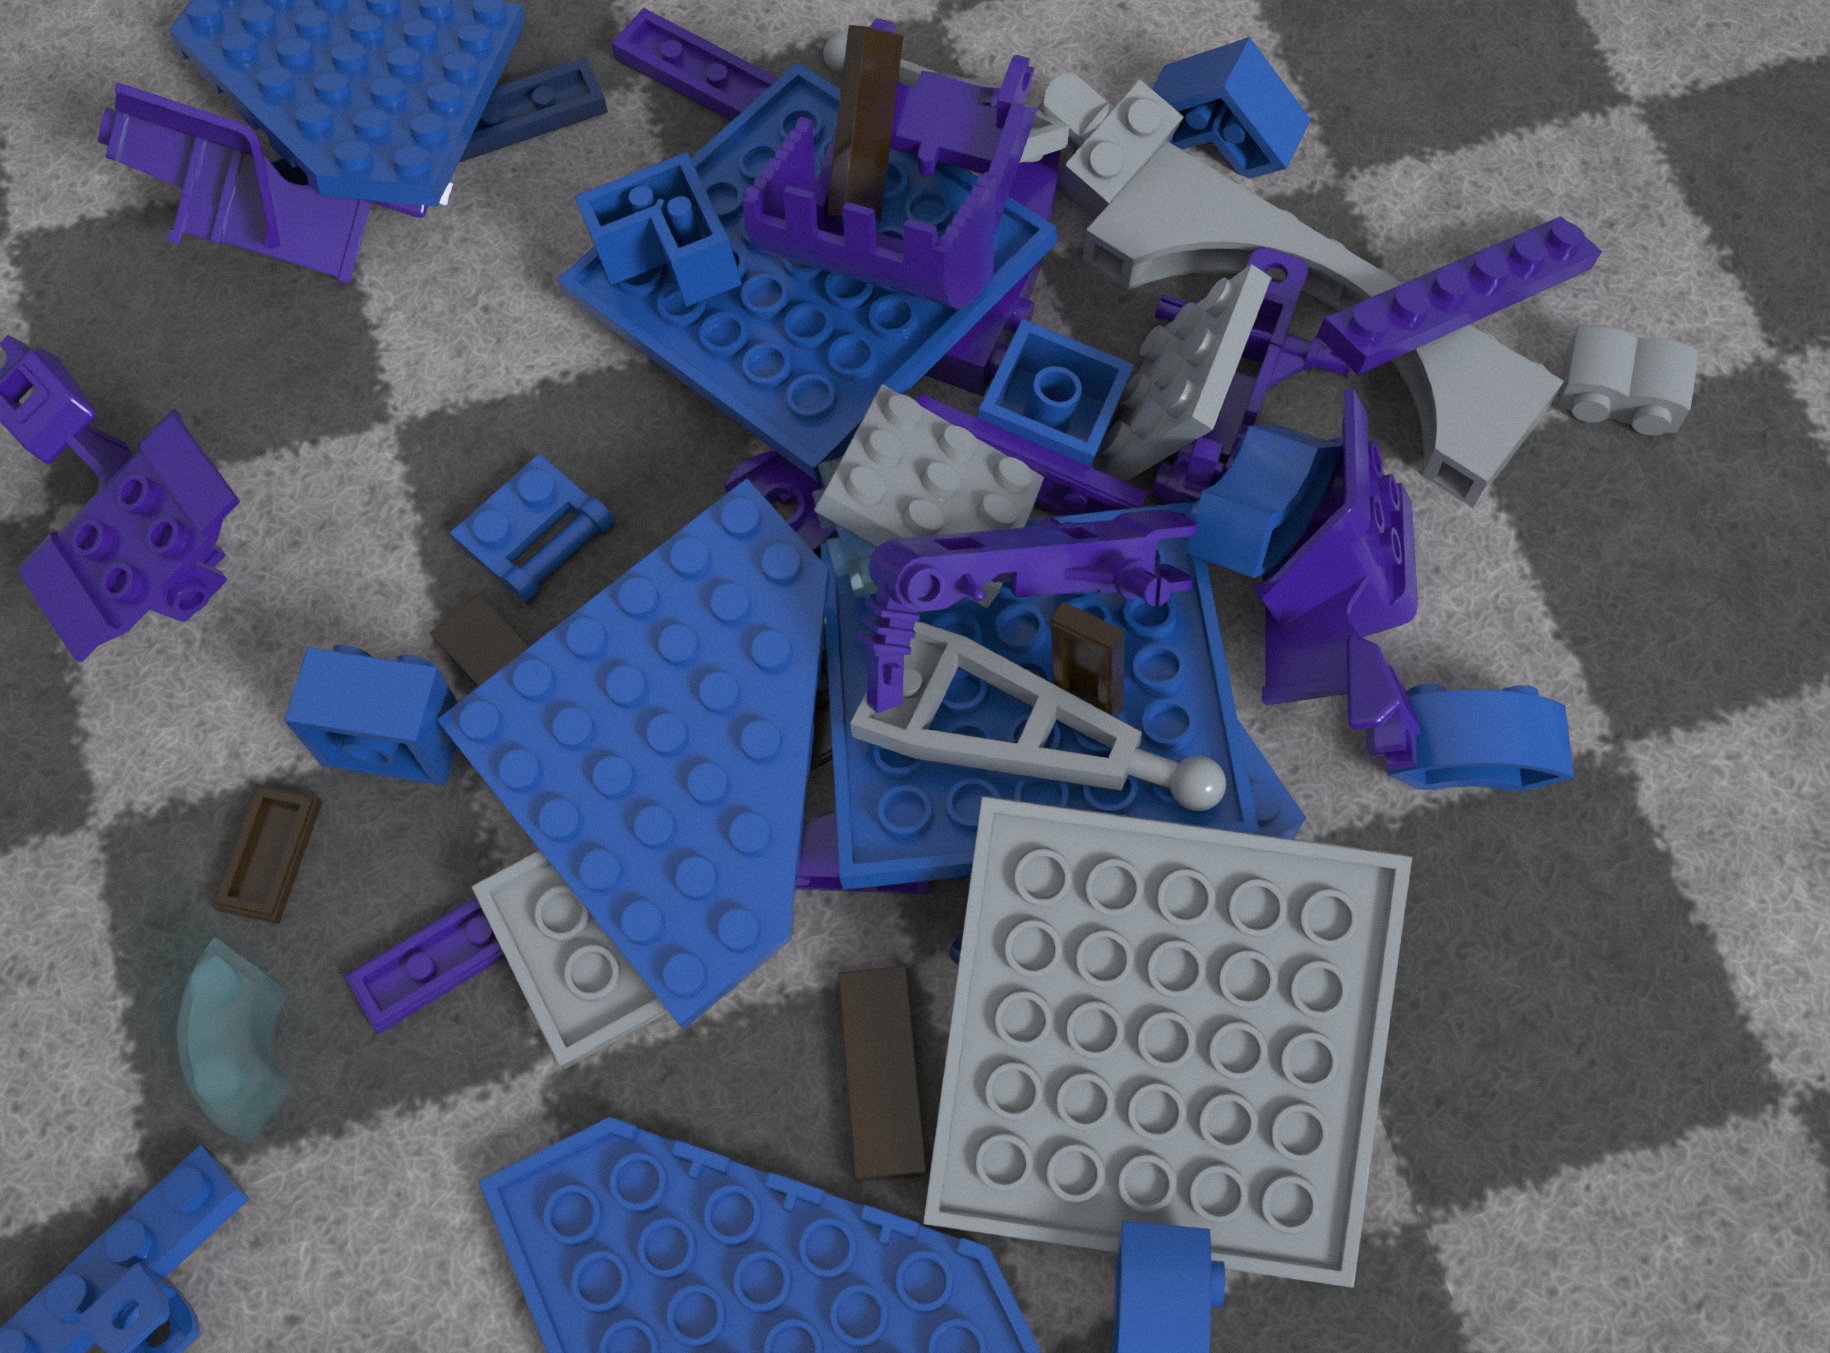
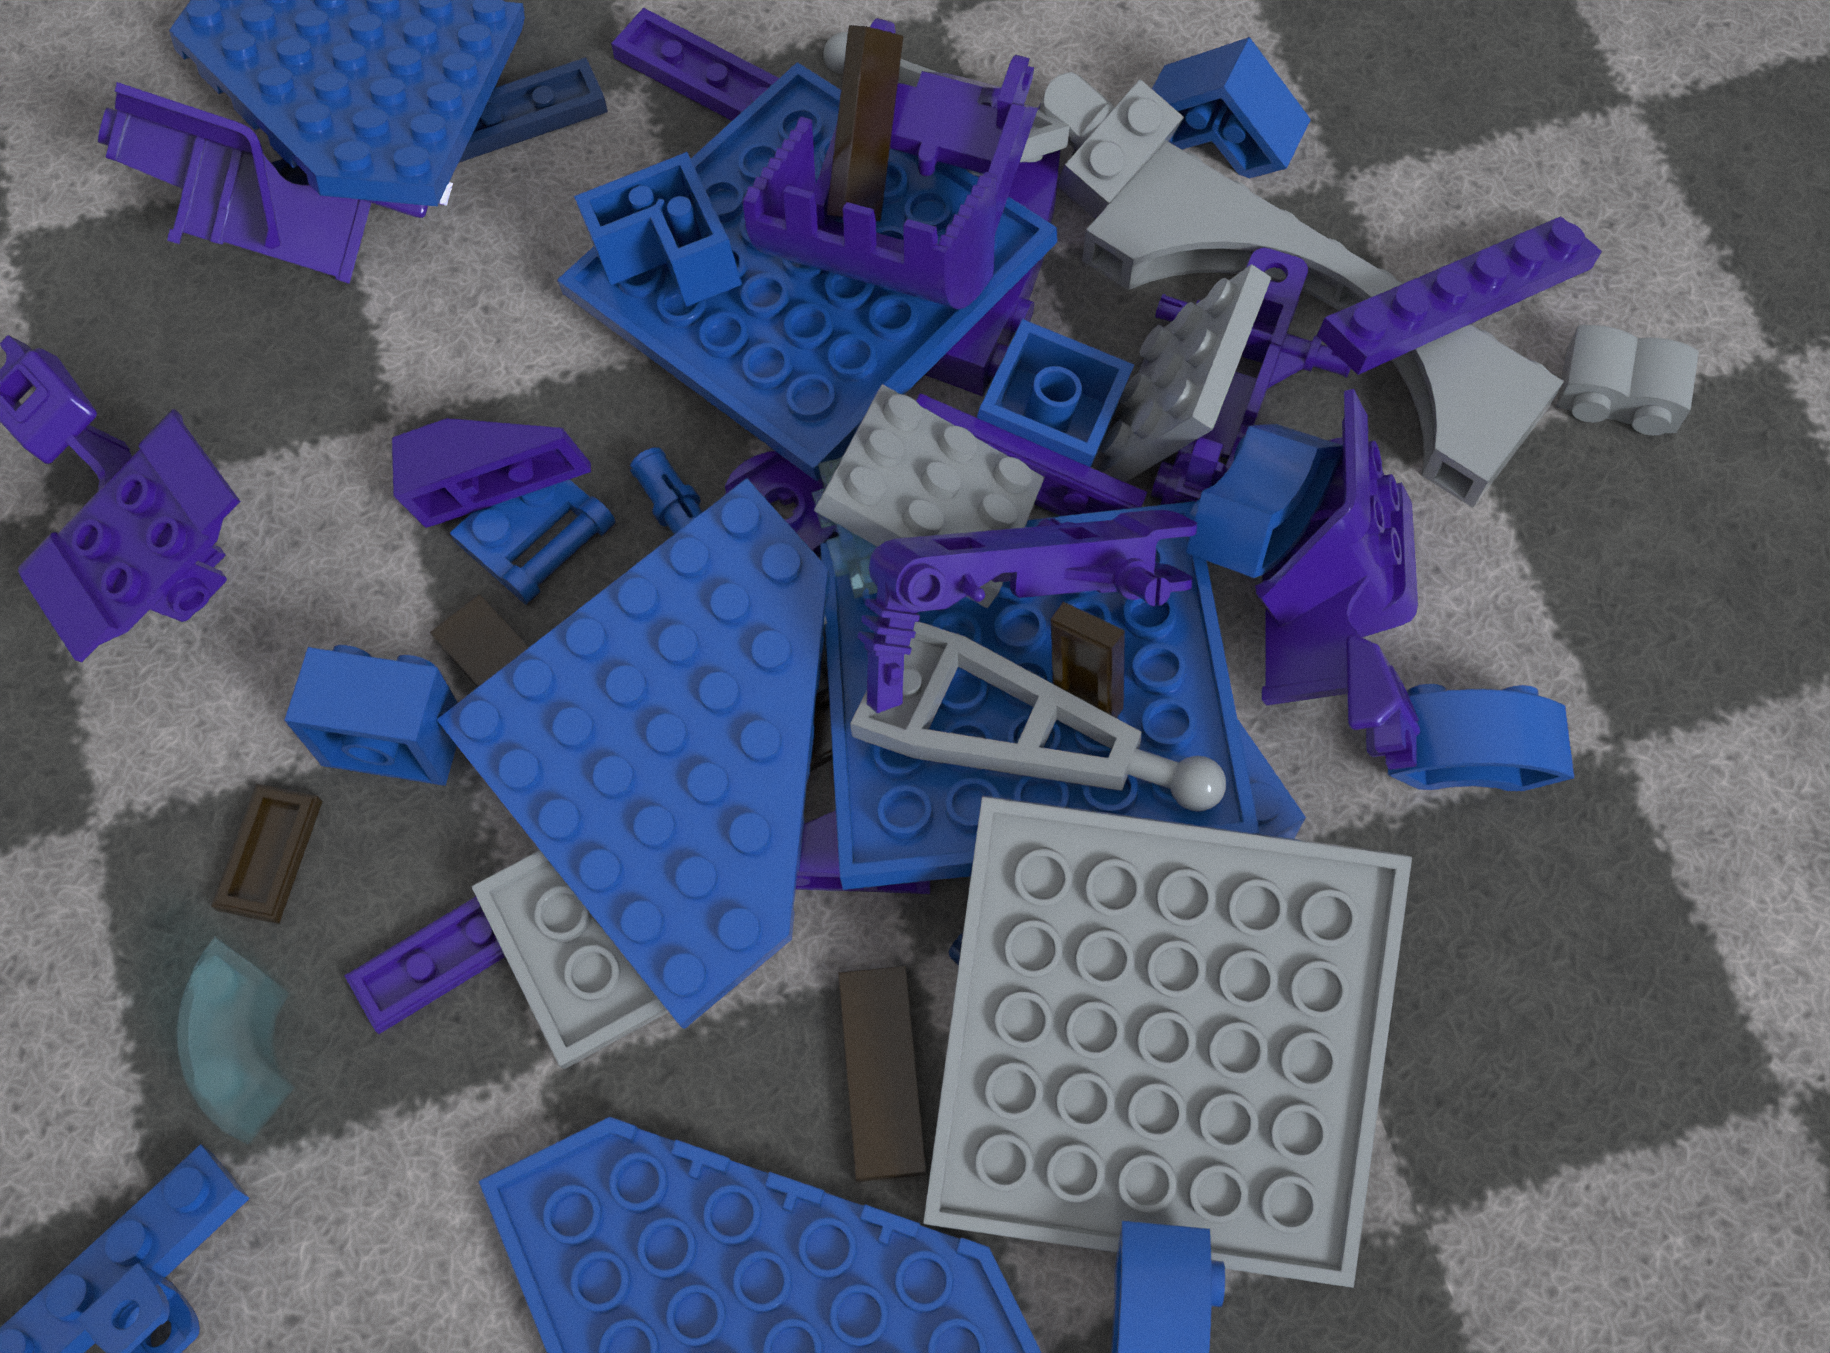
(478, 464): none -> dark purple slope
(673, 501): none -> blue pin

